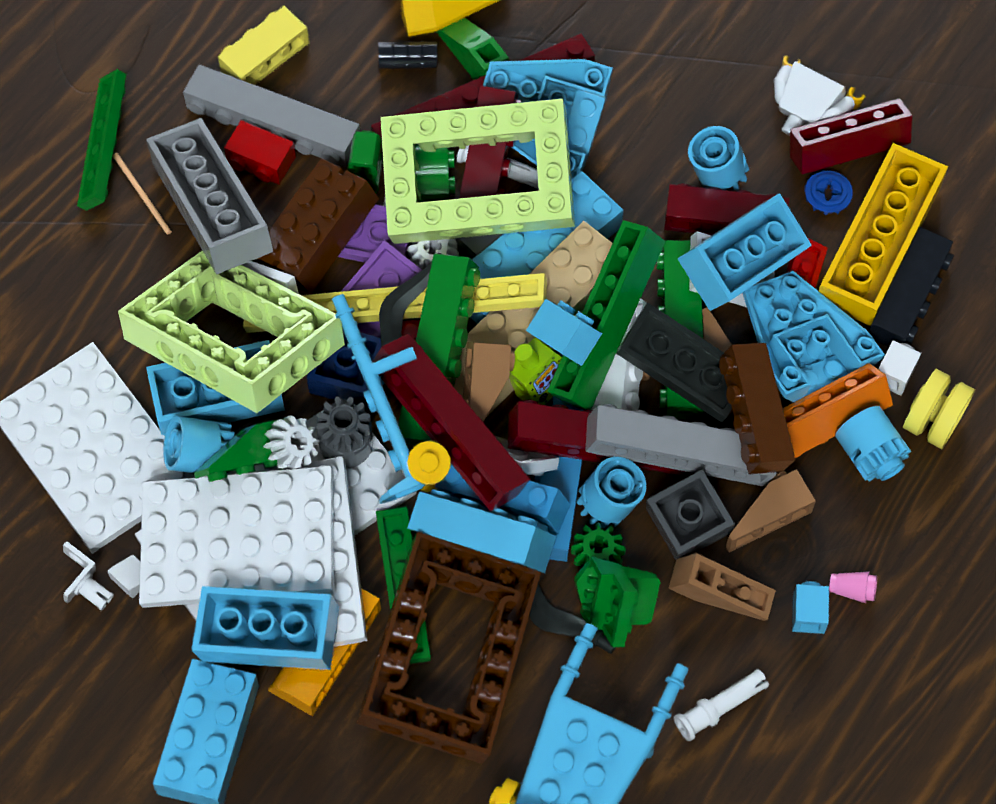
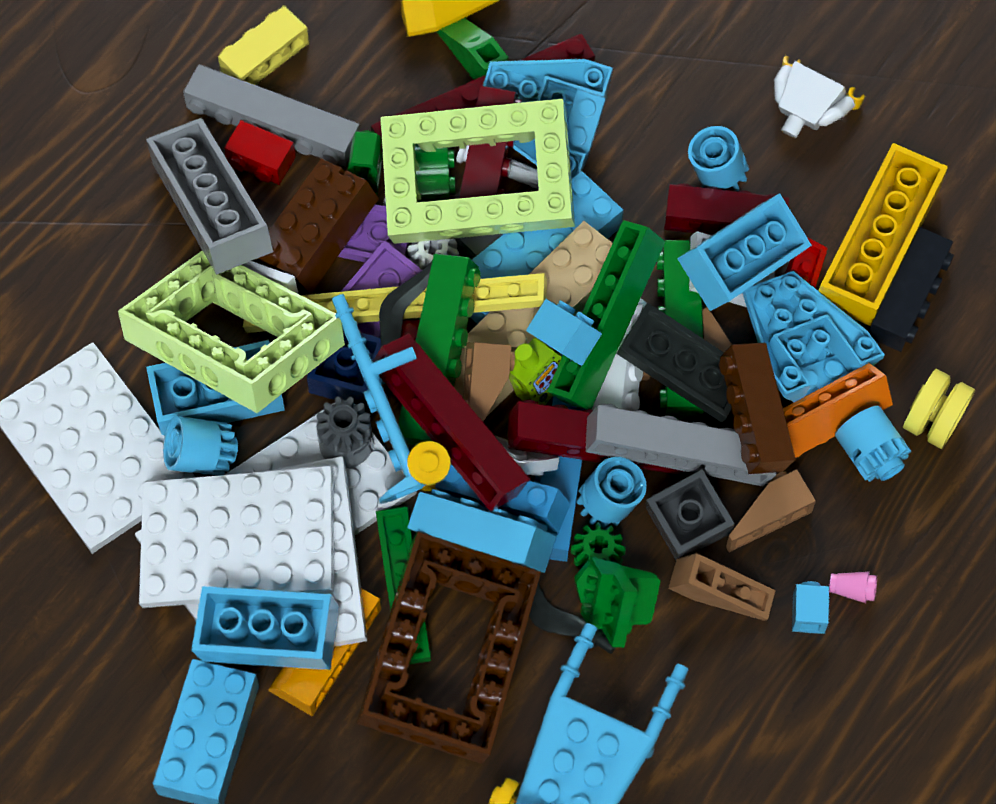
(84, 583): white bracket -> none
(102, 140): green plate -> none
(127, 575): white slope -> none
(142, 194): light nougat axle -> none
(240, 454): green slope -> none
(281, 436): white gear -> none
(407, 55): black axle -> none
(708, 711): white pin -> none
(839, 186): blue gear -> none
(850, 136): dark red brick -> none
(899, 365): white brick -> none

